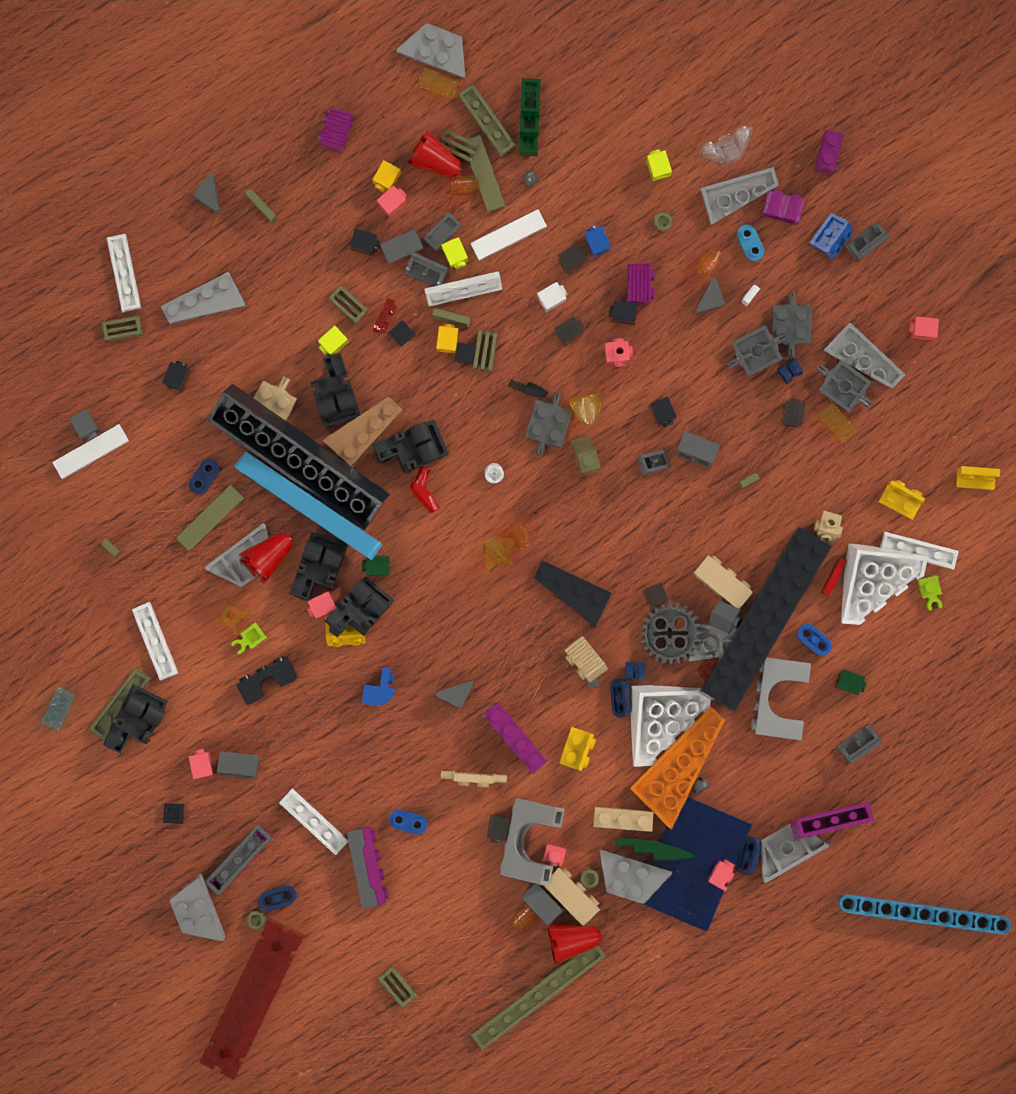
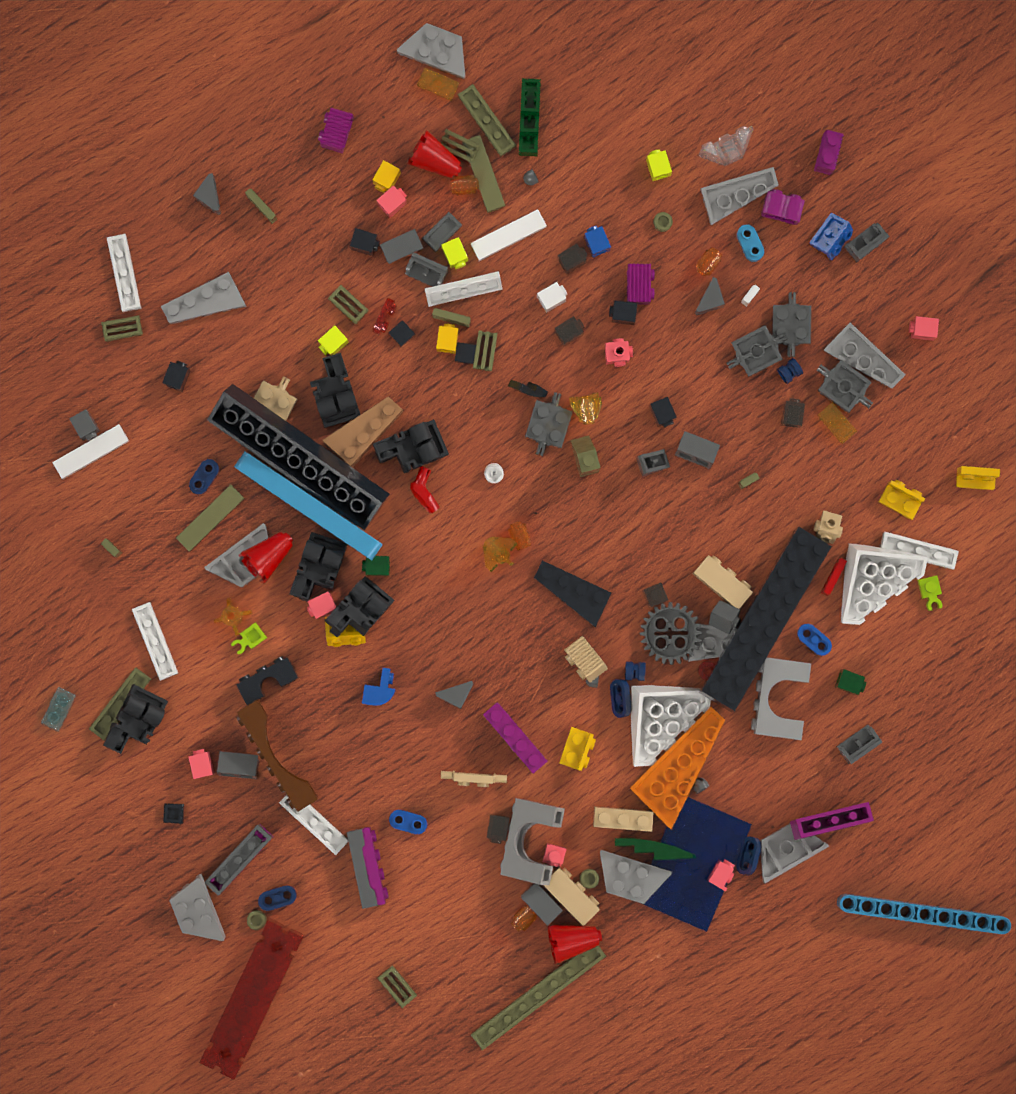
(297, 789): none -> reddish brown arch

